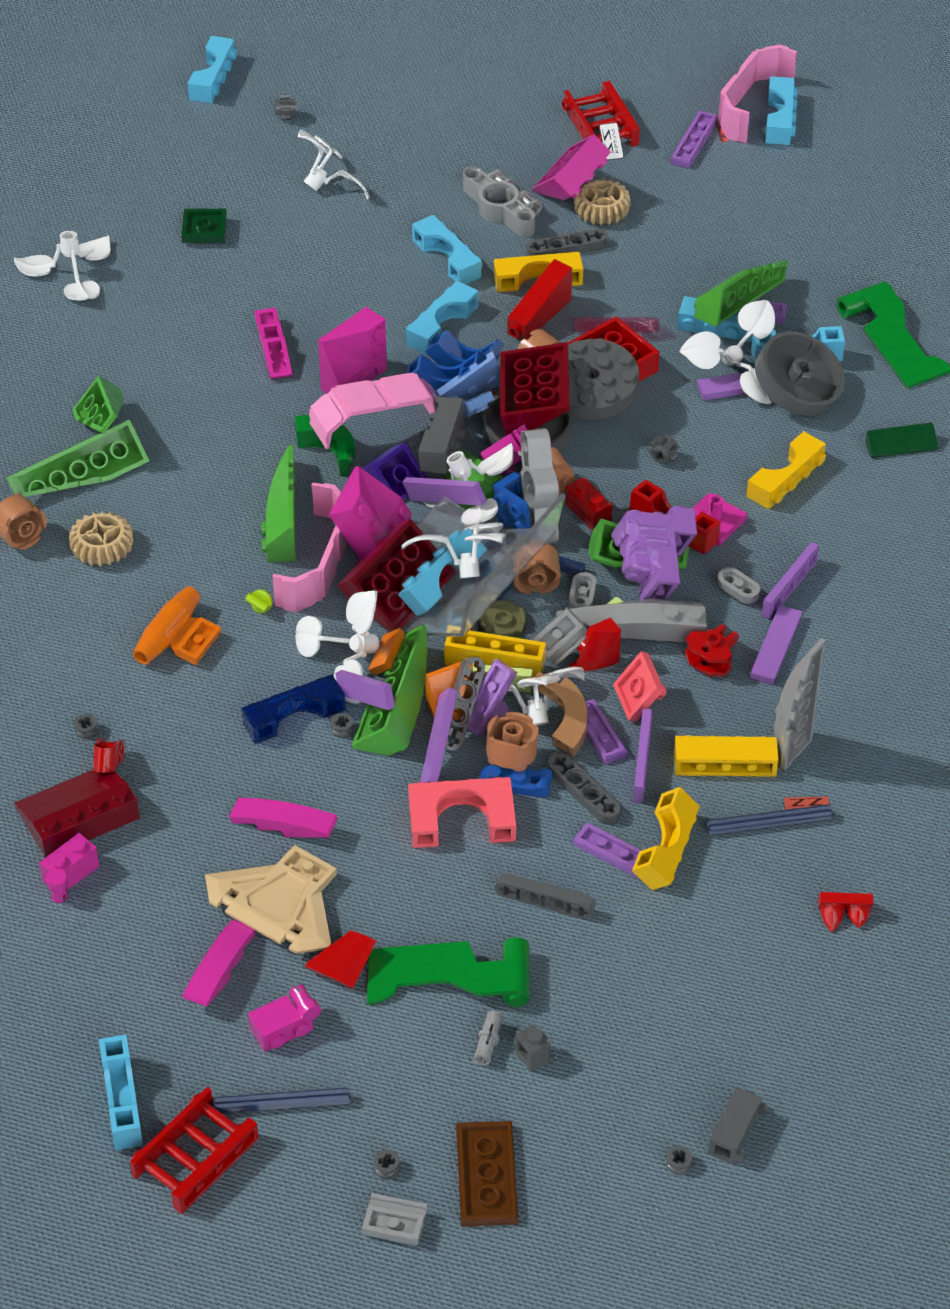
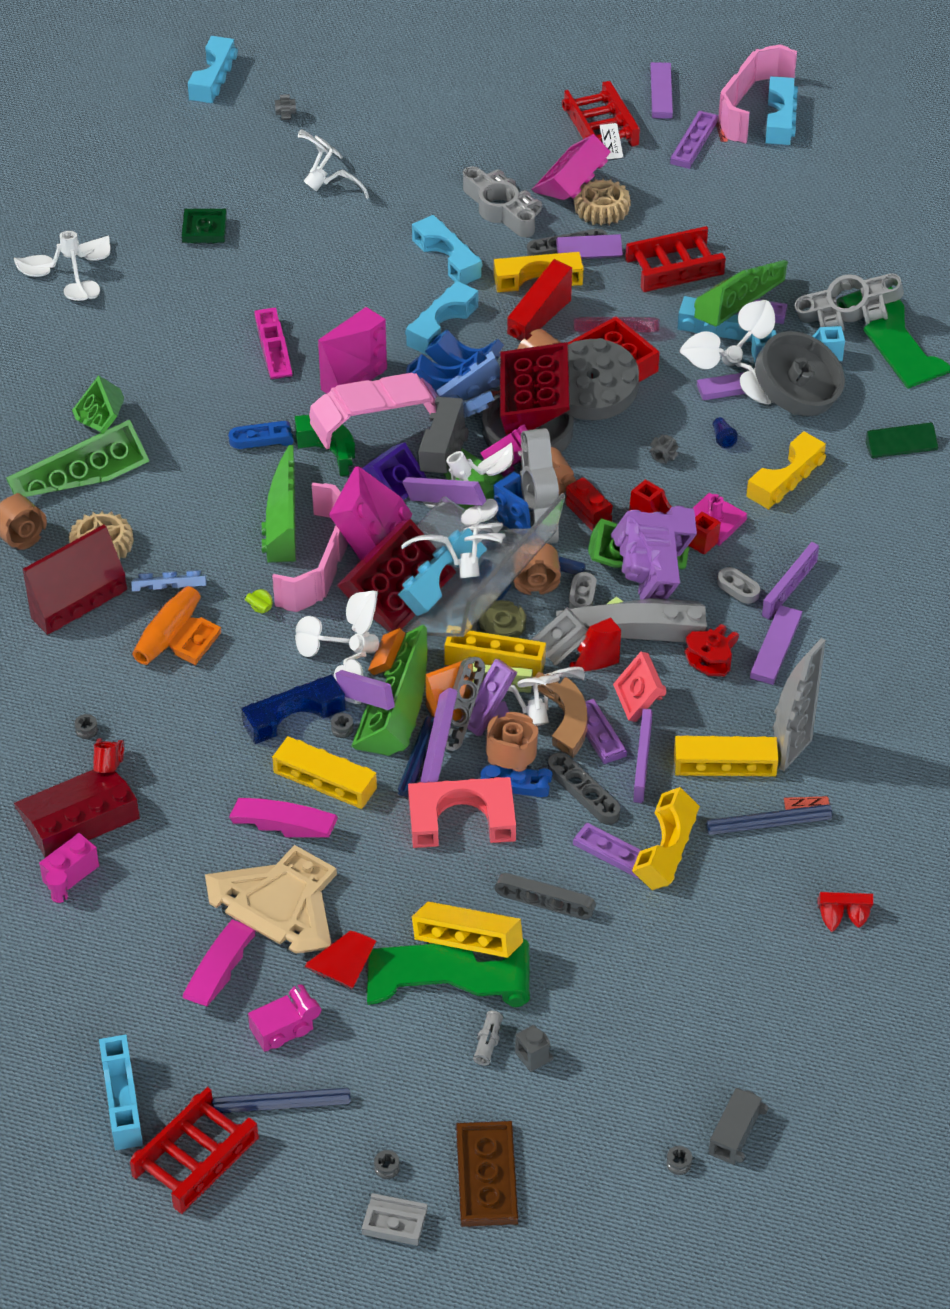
(74, 580): none -> dark red slope
(192, 579): none -> medium blue wing
(261, 435): none -> blue plate
(324, 772): none -> yellow brick
(417, 757): none -> dark blue axle
(467, 929): none -> yellow brick
(591, 246): none -> medium lavender tile
(661, 90): none -> medium lavender tile
(680, 272): none -> red fence
(725, 434): none -> clear blue cone
(872, 307): none -> light grey piece

